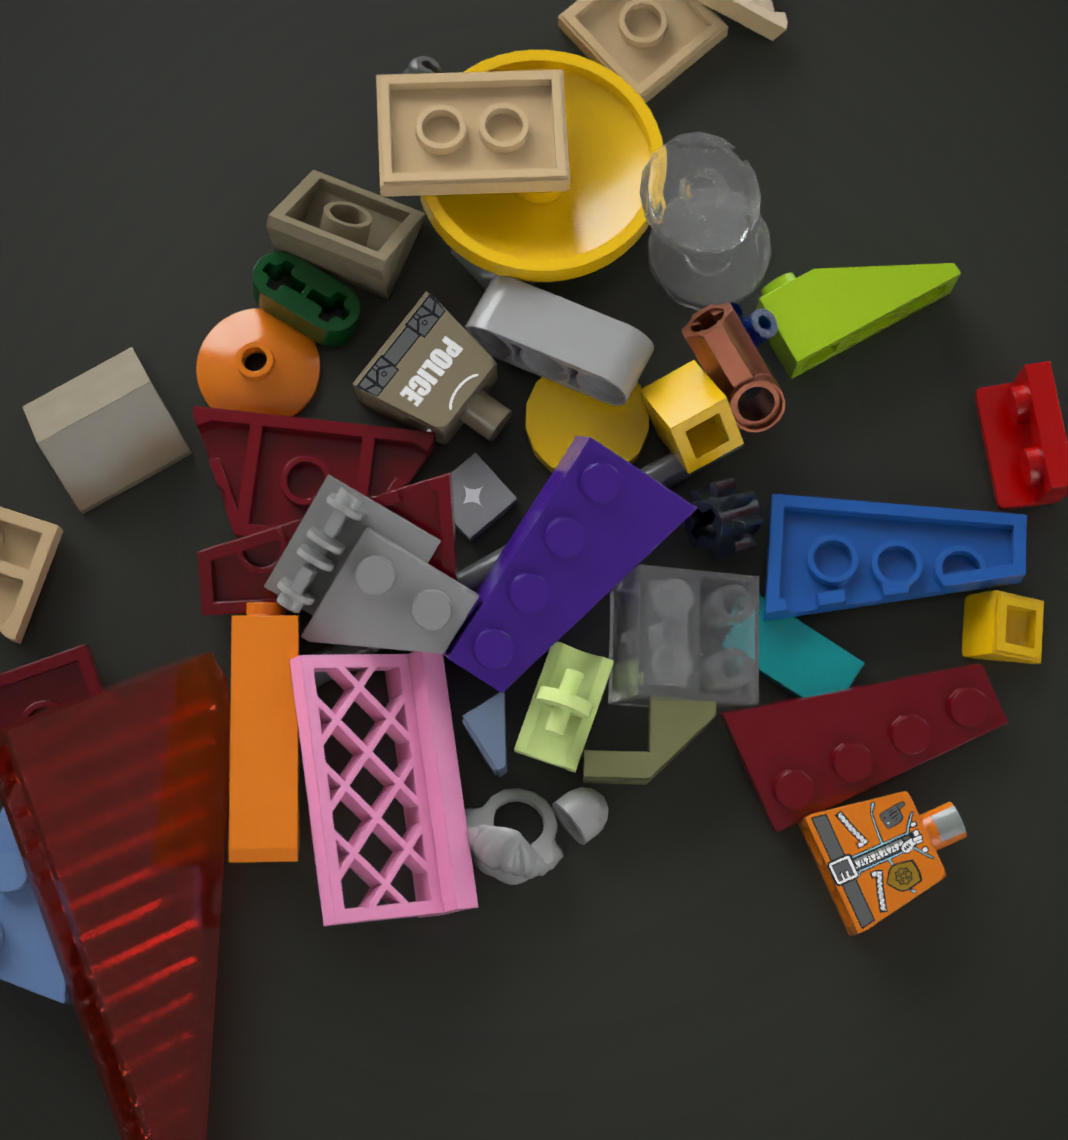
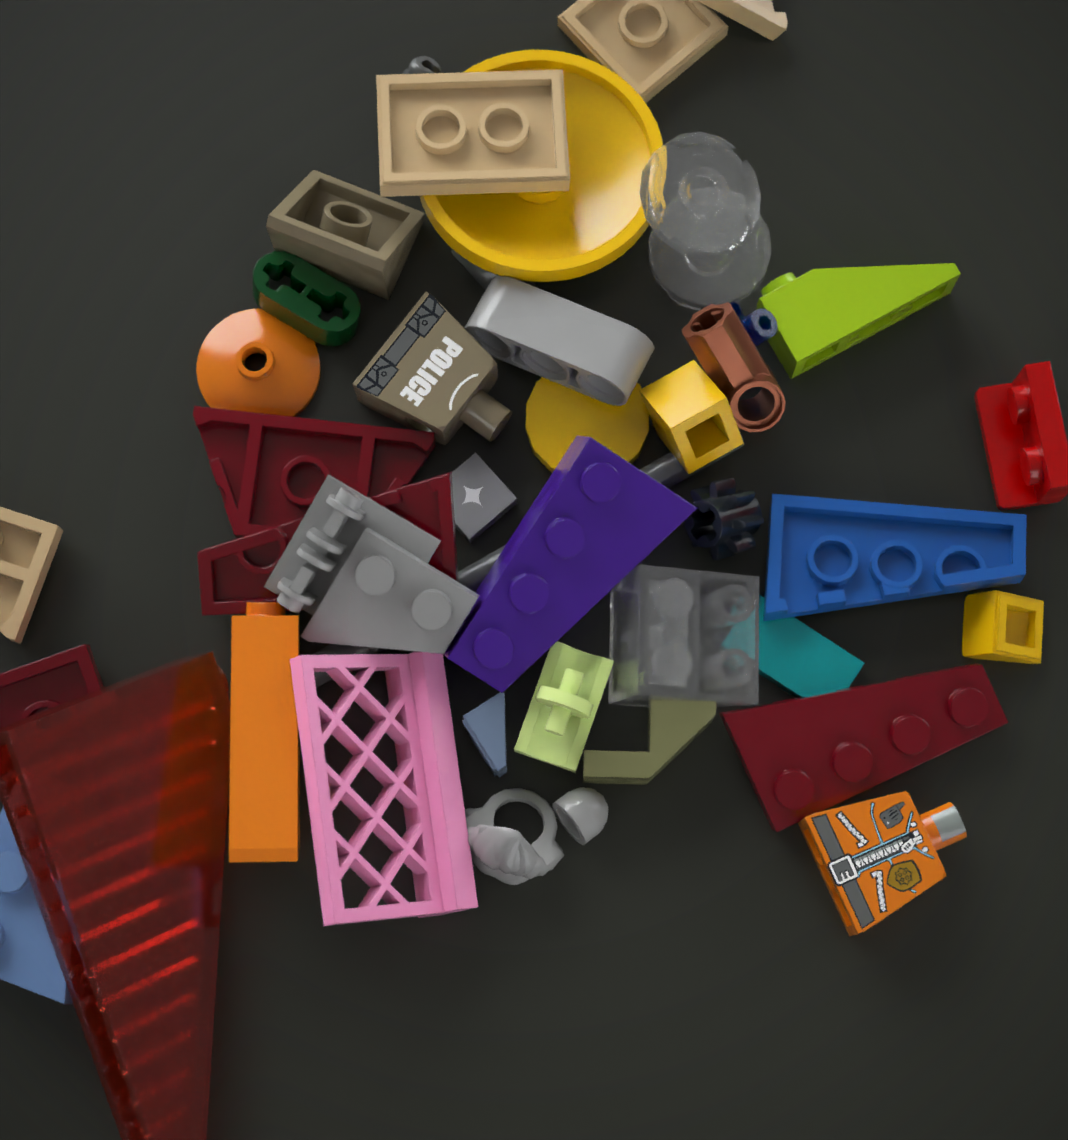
(106, 431): dark tan slope -> none

